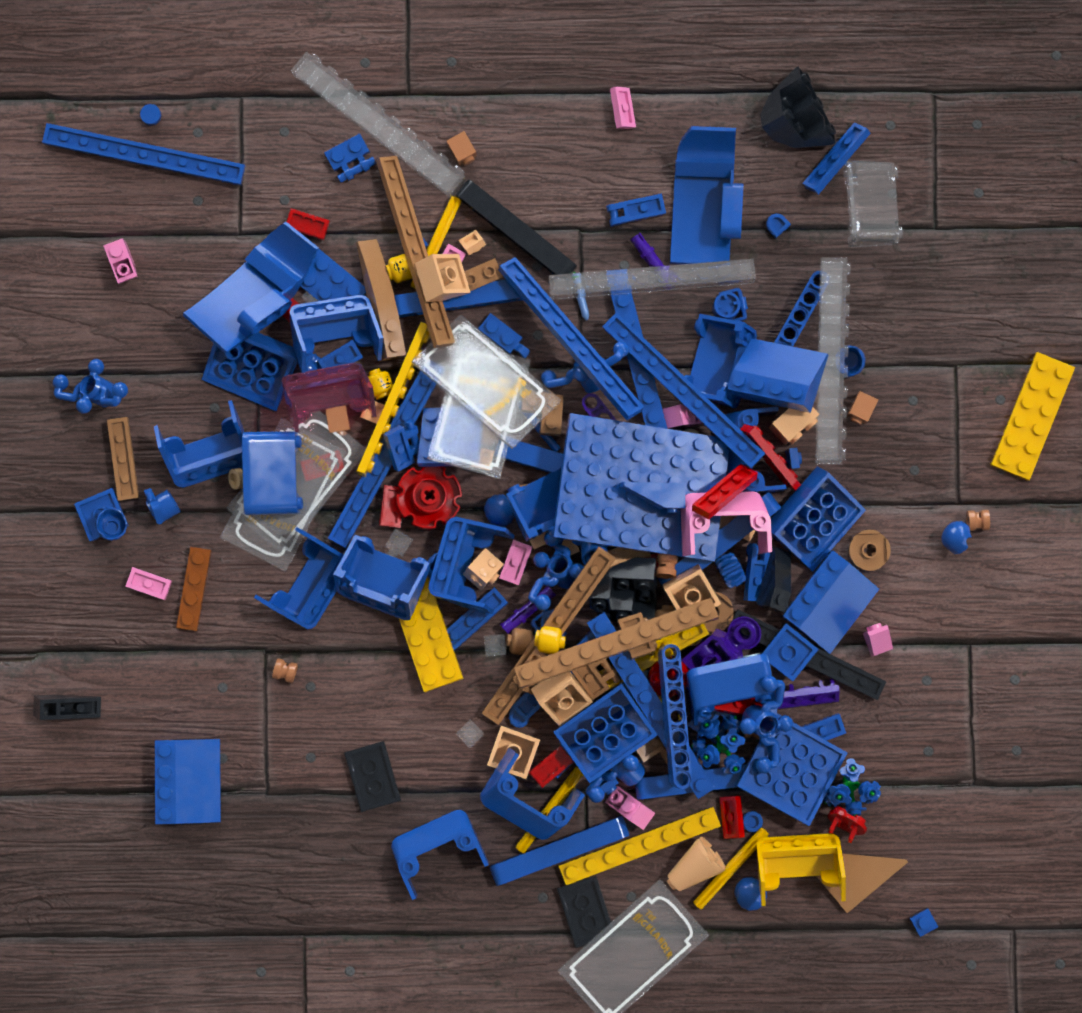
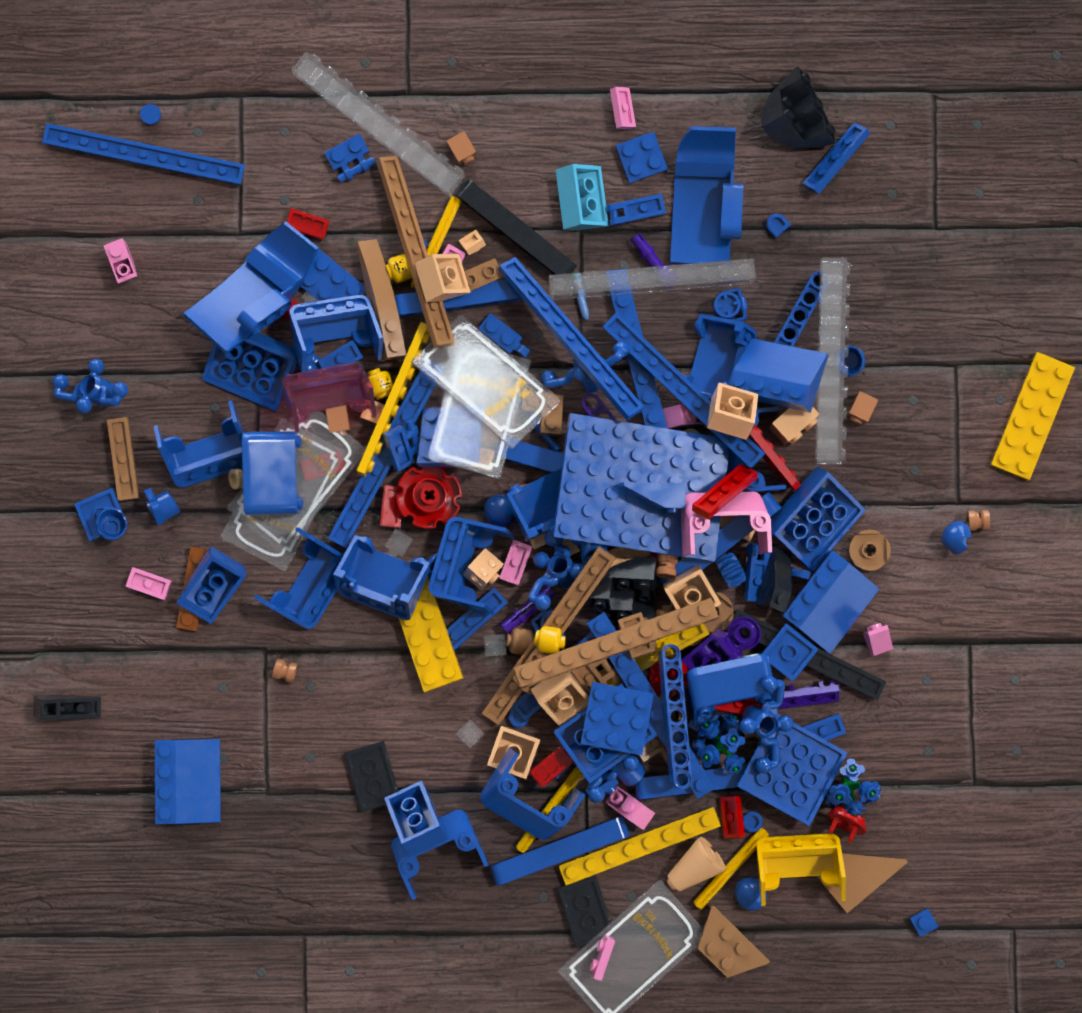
(212, 585): none -> blue slope
(415, 818): none -> blue brick
(581, 197): none -> medium azure slope
(599, 965): none -> bright pink plate
(617, 718): none -> blue plate
(641, 157): none -> blue plate
(728, 946): none -> medium nougat wing
(732, 411): none -> light nougat brick
(793, 458): blue plate -> none
(802, 574): none -> blue tile
(872, 203): clear windscreen -> none

